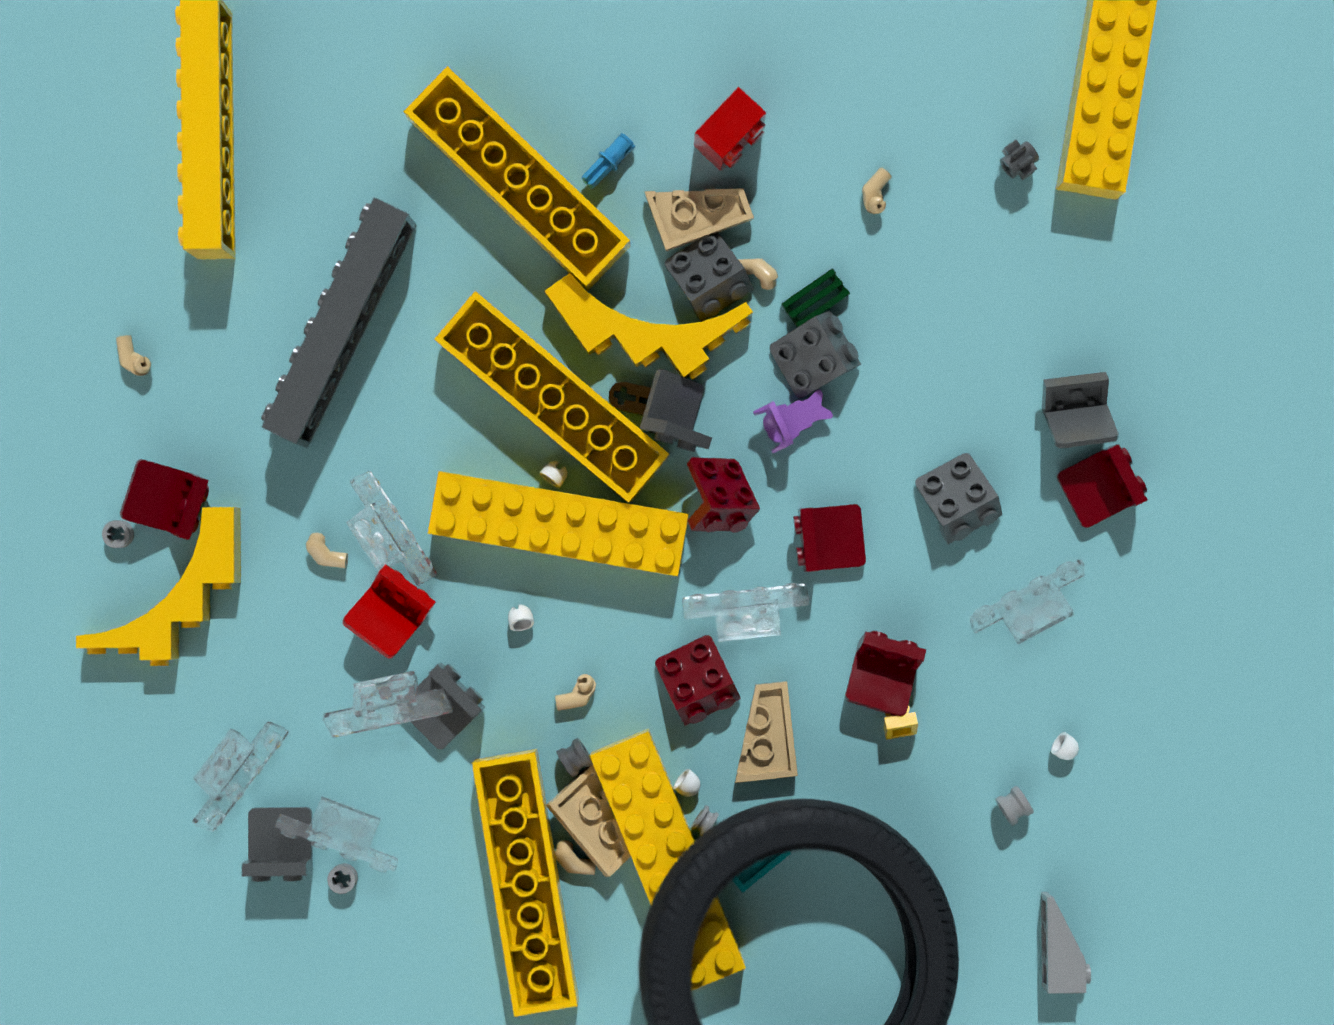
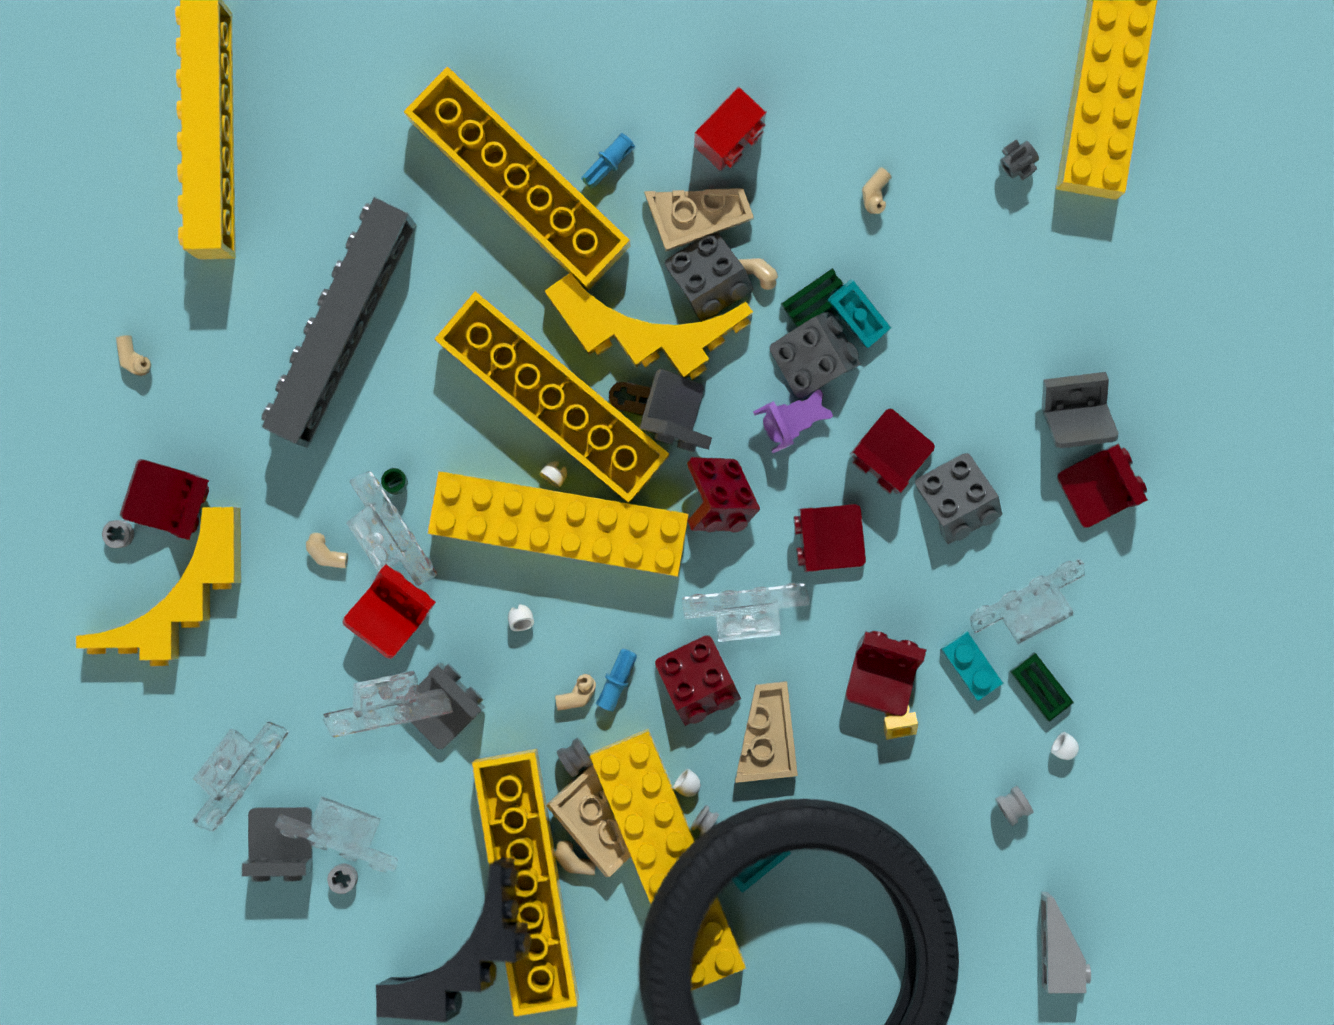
(391, 477): none -> dark green hinge
(494, 938): none -> black arch
(616, 680): none -> dark azure axle
(859, 313): none -> teal plate
(892, 451): none -> dark red bracket
(972, 666): none -> teal plate
(1025, 665): none -> dark green tile

